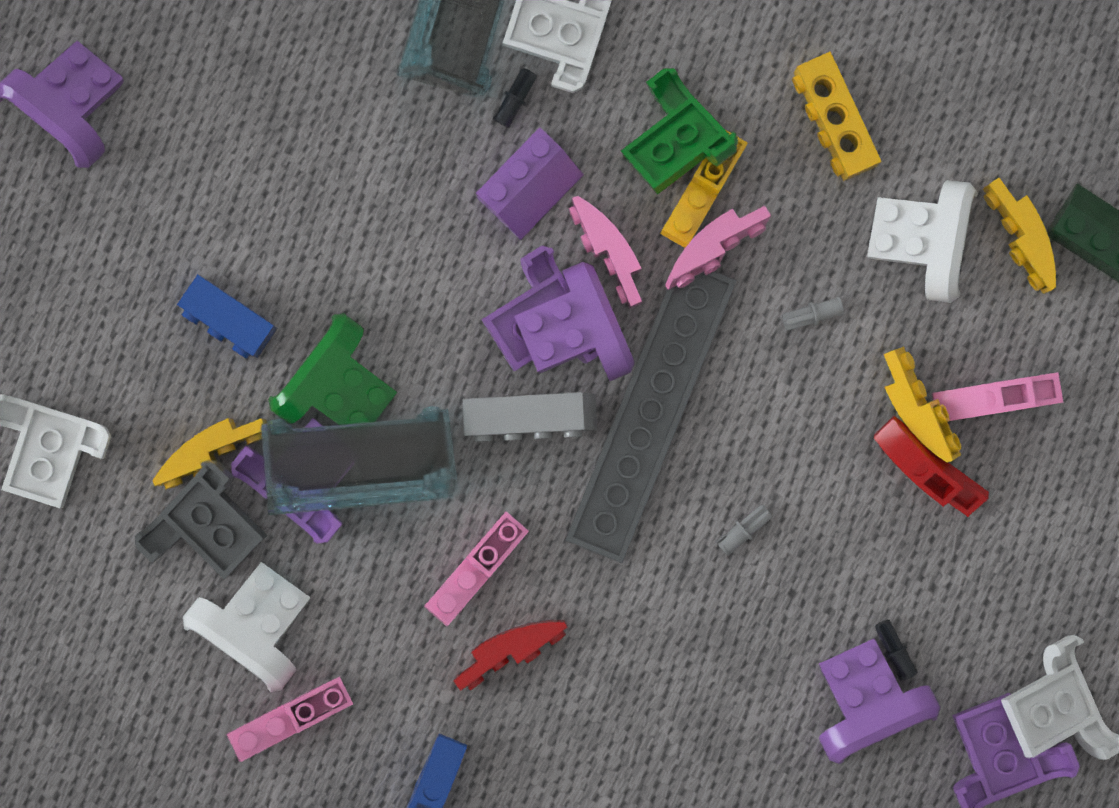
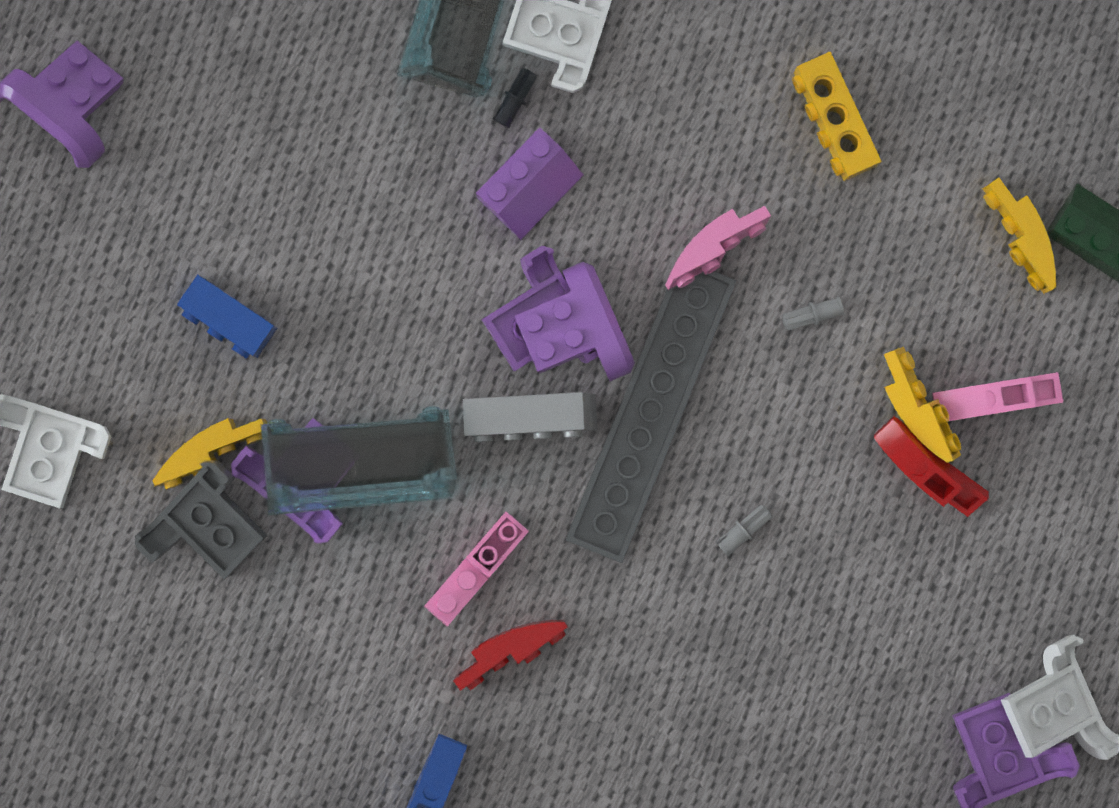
(253, 624): white piece -> none
(289, 718): bright pink slope -> none
(334, 381): green piece -> none
(604, 238): bright pink slope -> none
(679, 138): green piece -> none
(699, 198): yellow slope -> none
(870, 701): medium lavender piece -> none
(896, 650): black axle -> none
(926, 236): white piece -> none

